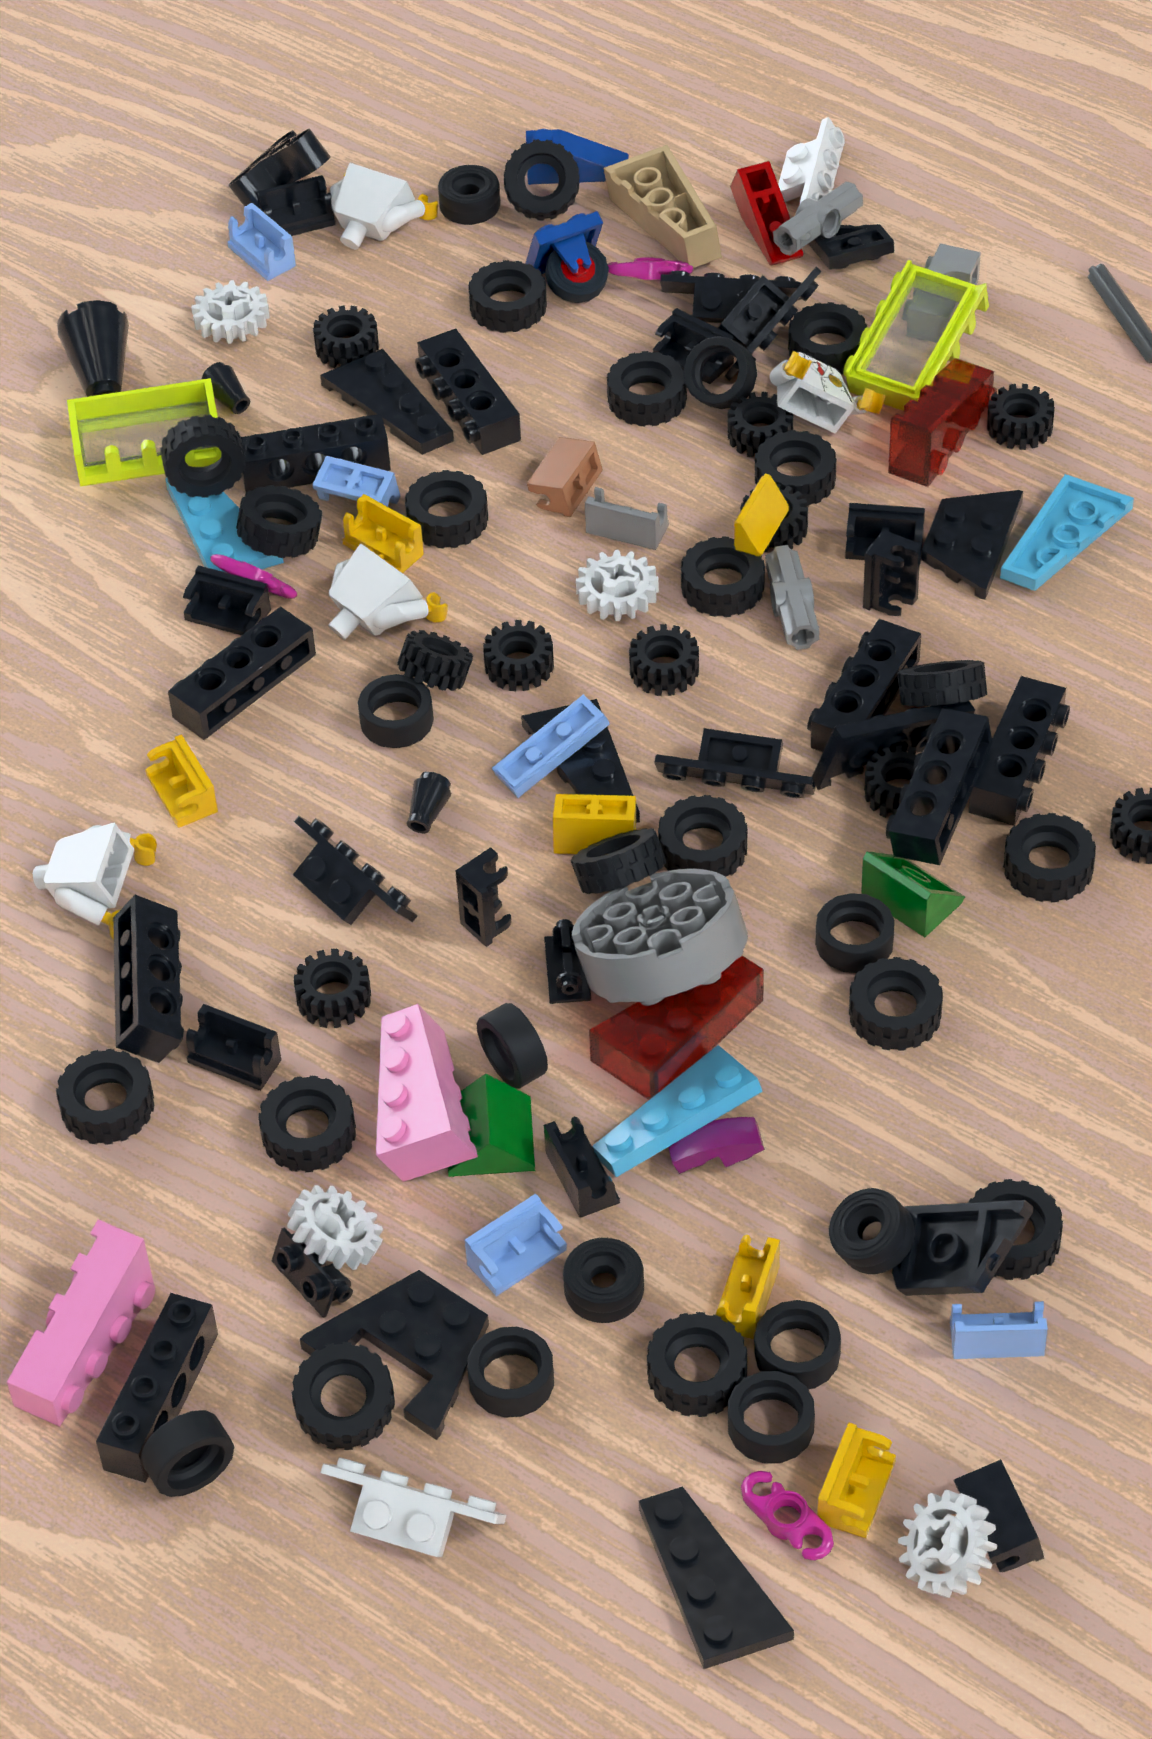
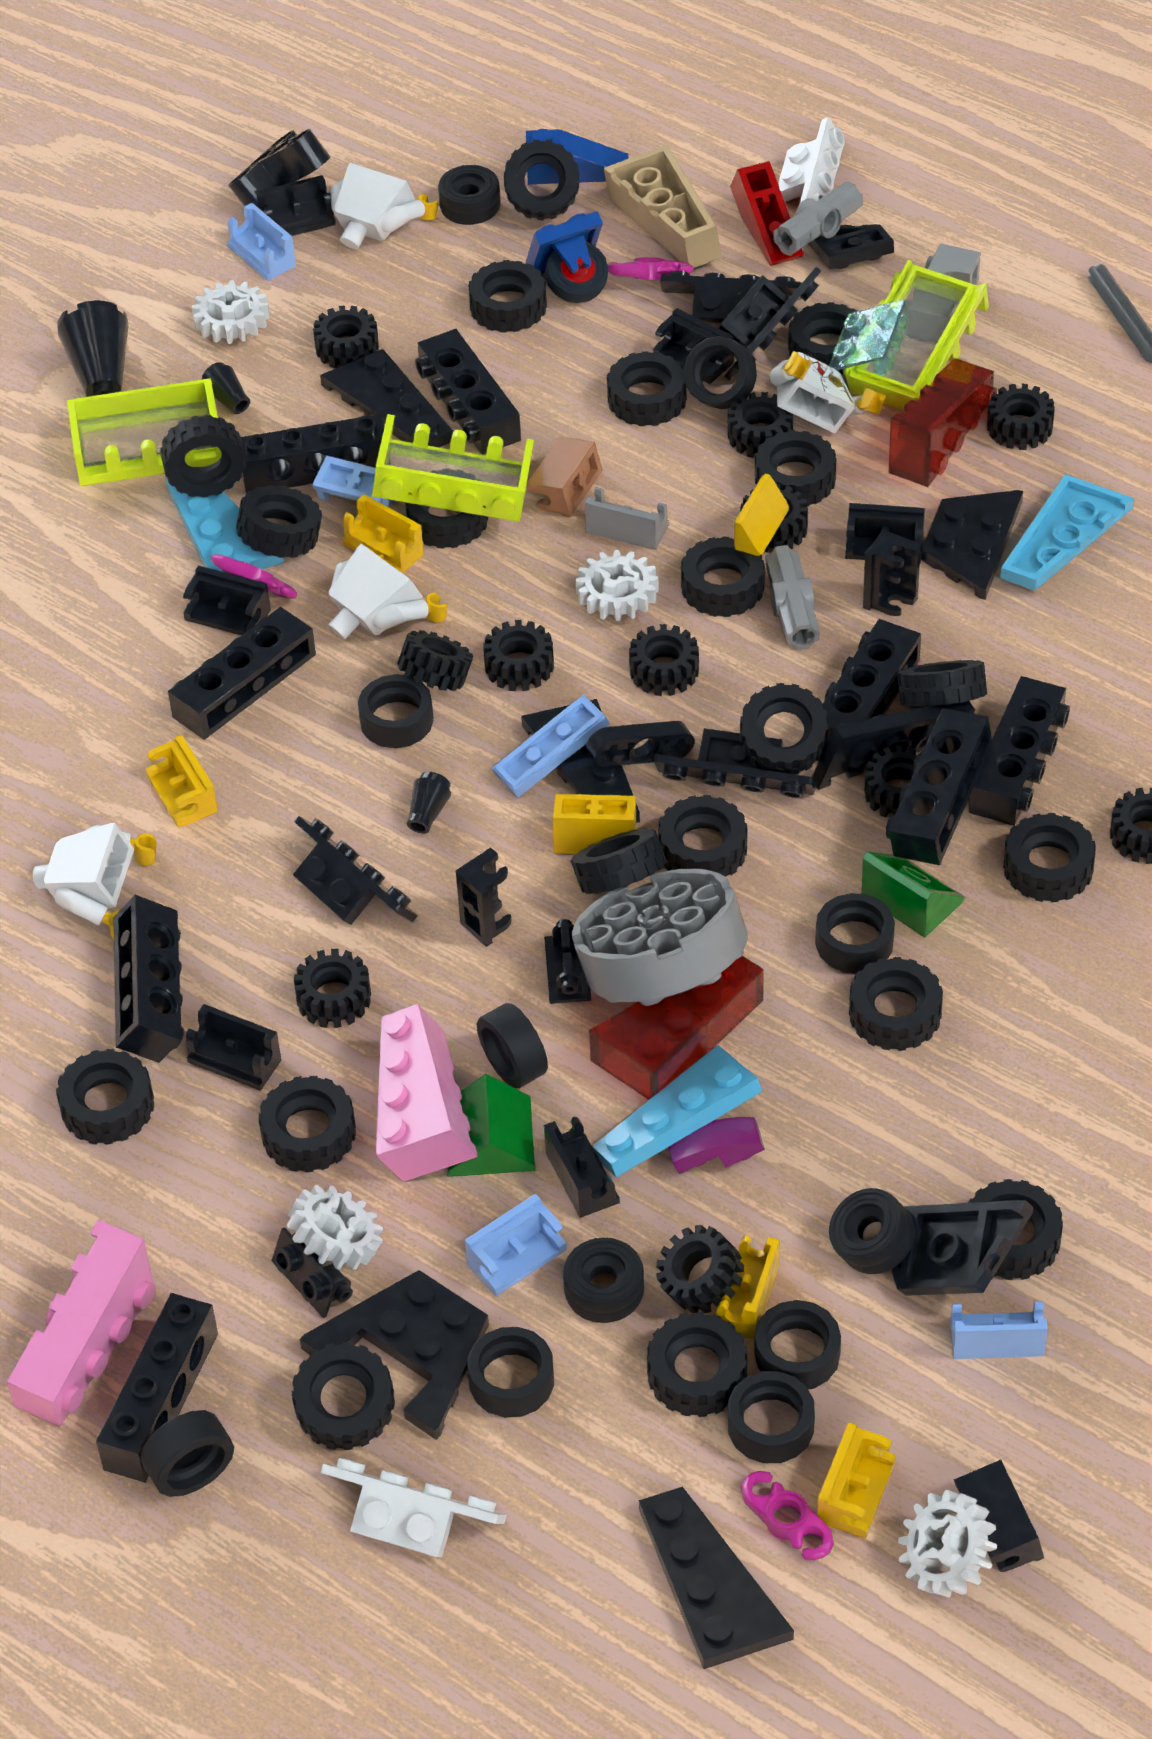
(451, 476): none -> neon yellow window
(616, 743): none -> black beam
(713, 1283): none -> black tyre
(790, 700): none -> black tyre
(871, 337): none -> clear light blue hinge

